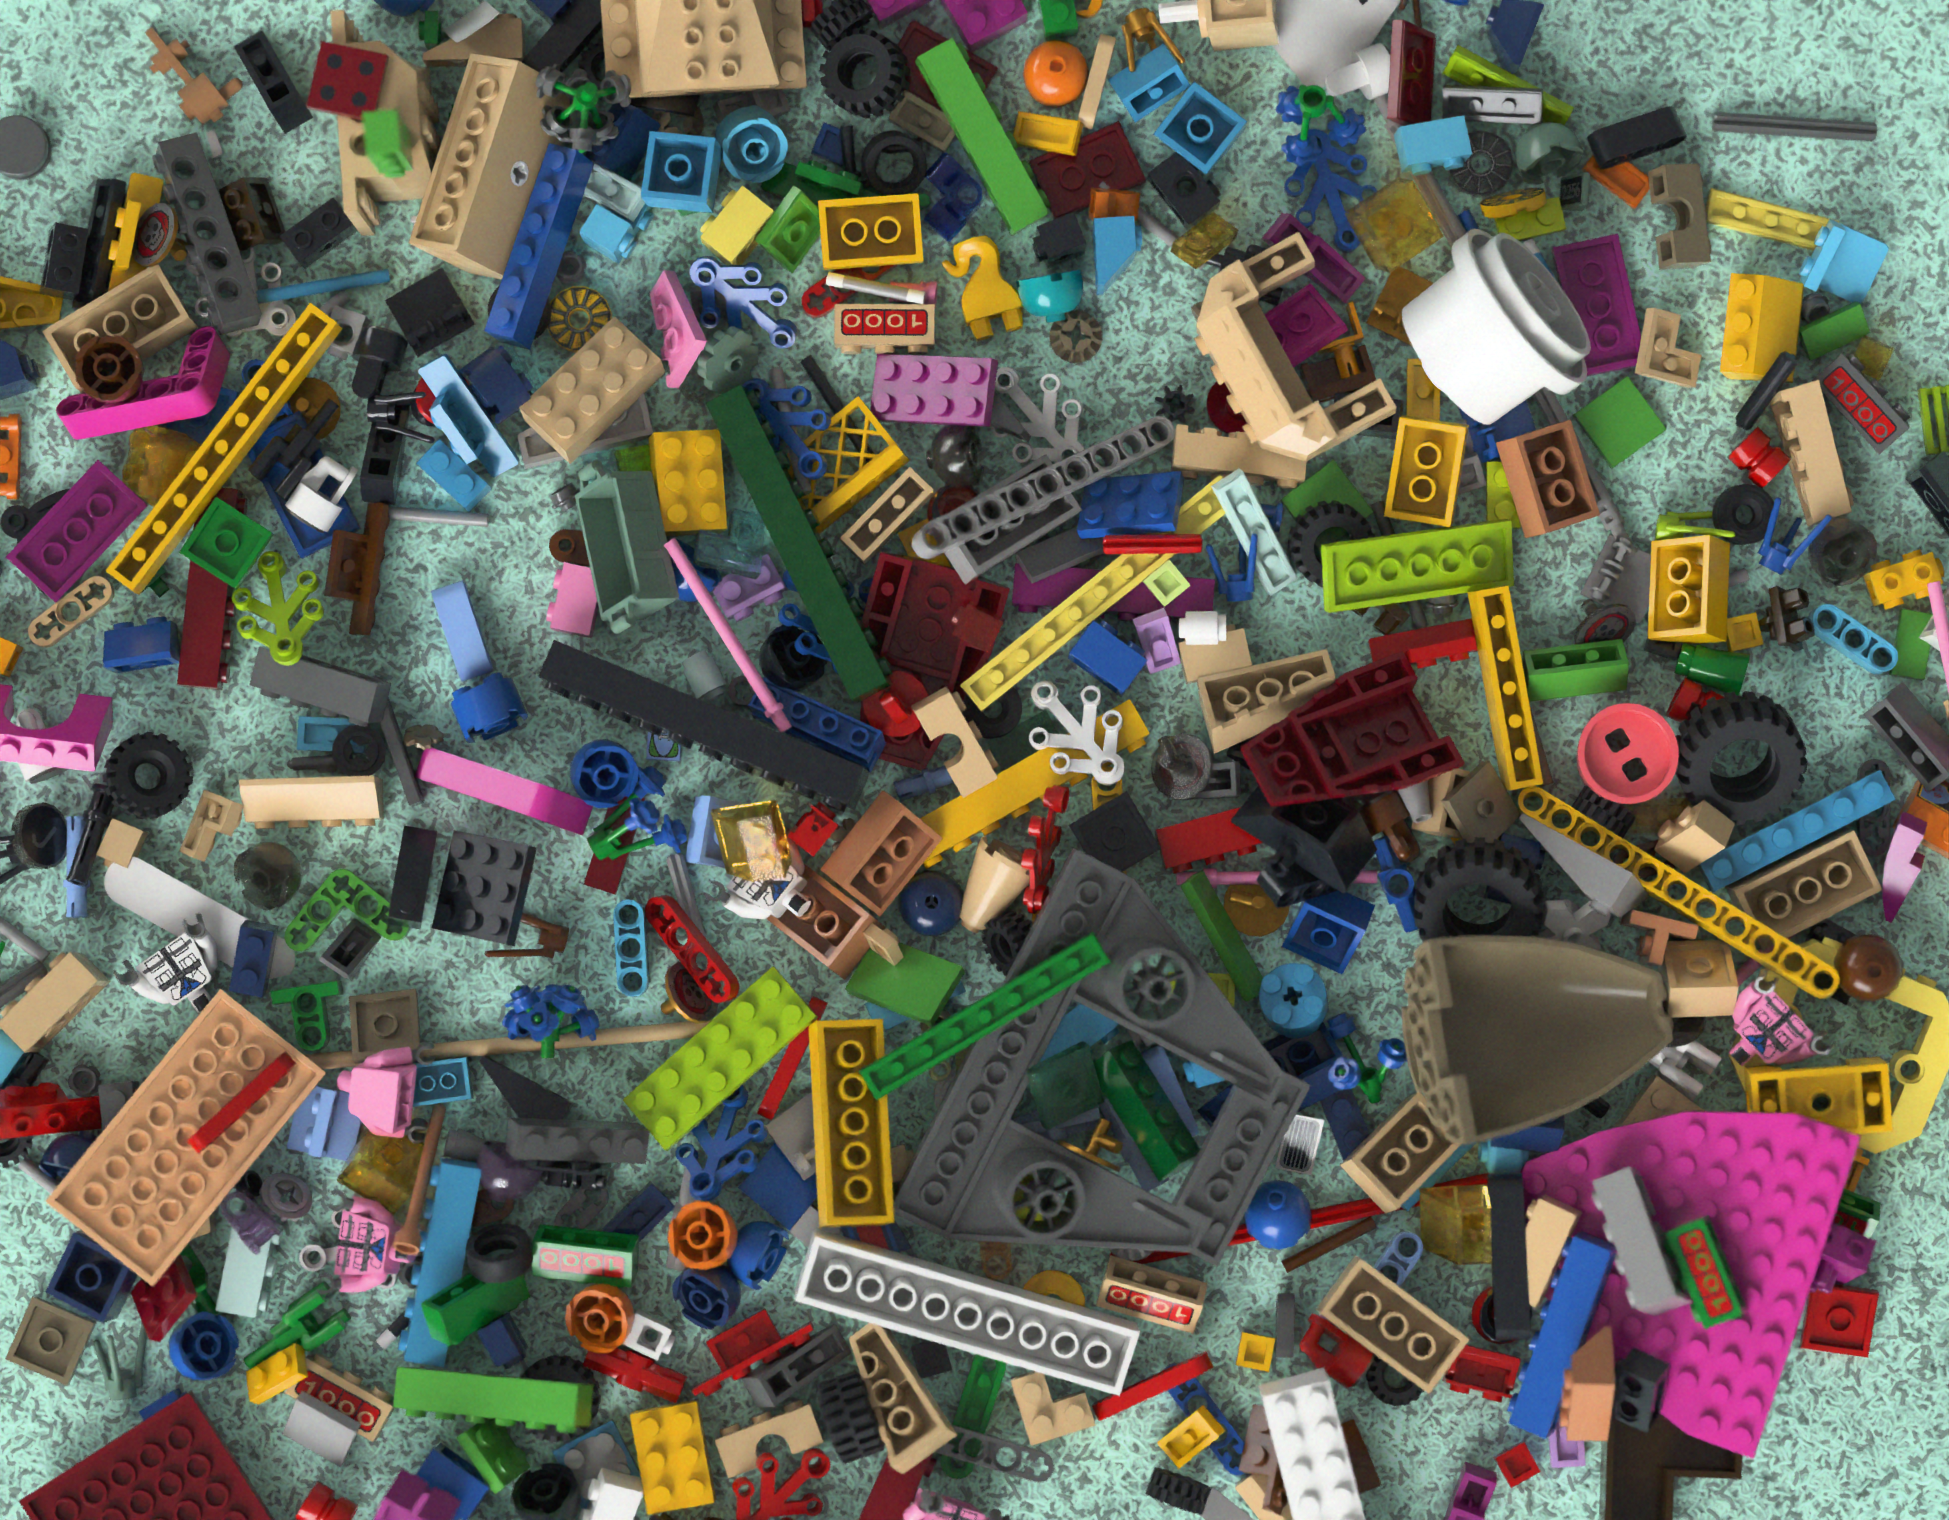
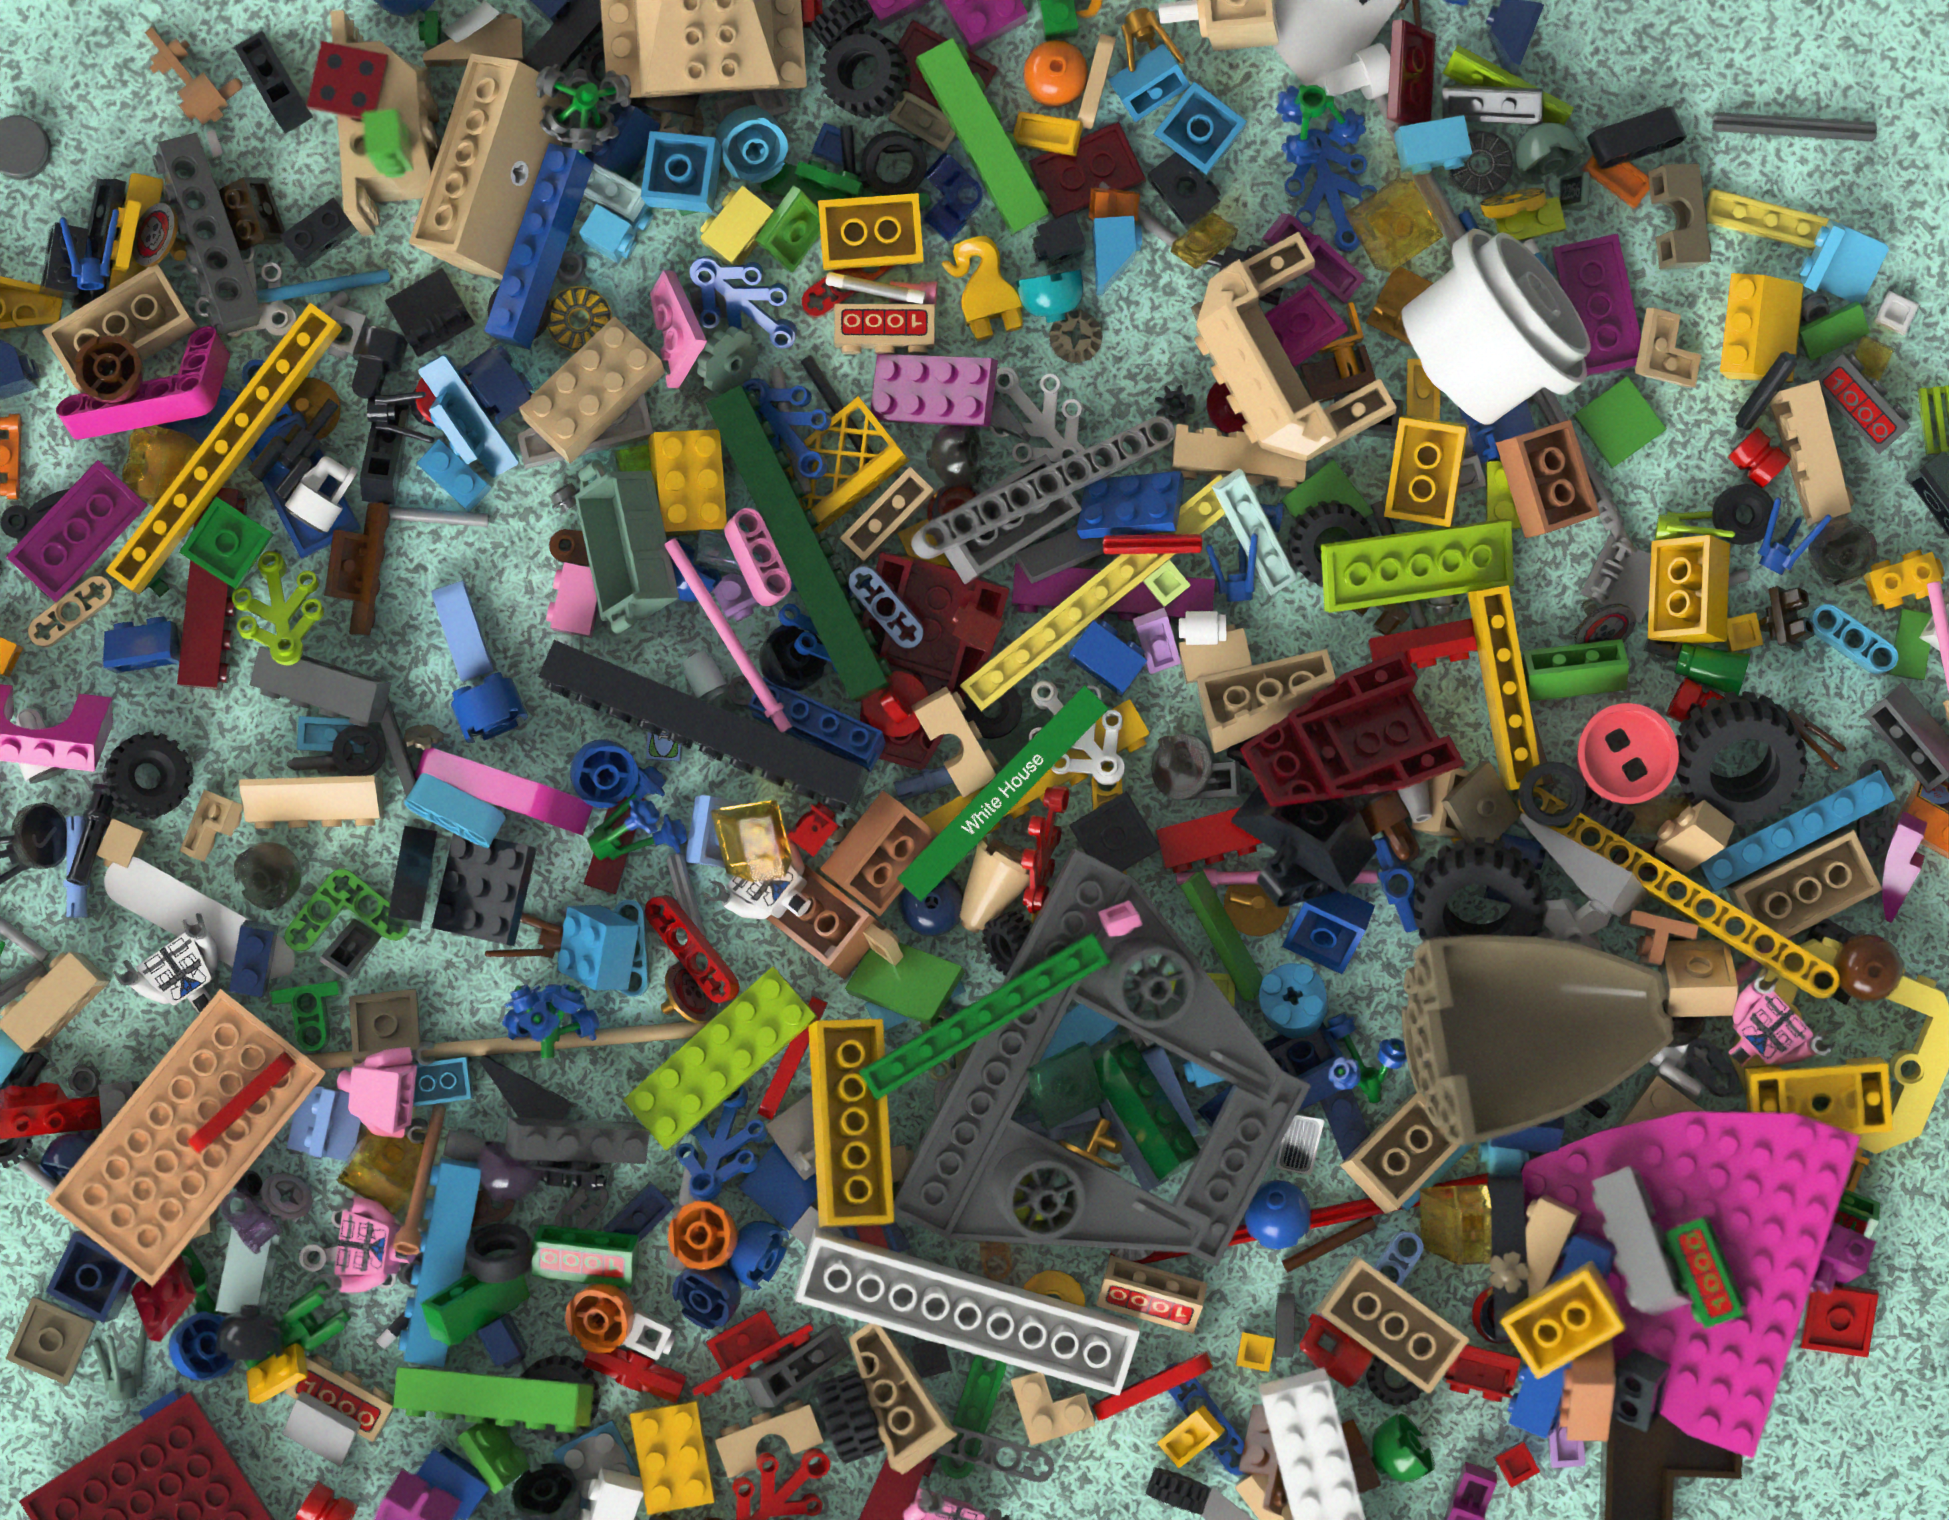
(90, 272): none -> blue plant
(250, 1335): none -> black cylinder
(454, 810): none -> medium azure beam
(597, 947): none -> dark azure brick
(761, 542): none -> bright pink beam
(864, 592): none -> sand blue beam
(1002, 793): none -> green tile
(1120, 919): none -> bright pink plate
(1399, 1450): none -> green cylinder
(1507, 1272): none -> dark tan plant
(1563, 1320): none -> yellow slope
(1577, 798): none -> black tyre
(1717, 1062): none -> black beam
(1802, 725): none -> reddish brown plant
(1896, 313): none -> white tile

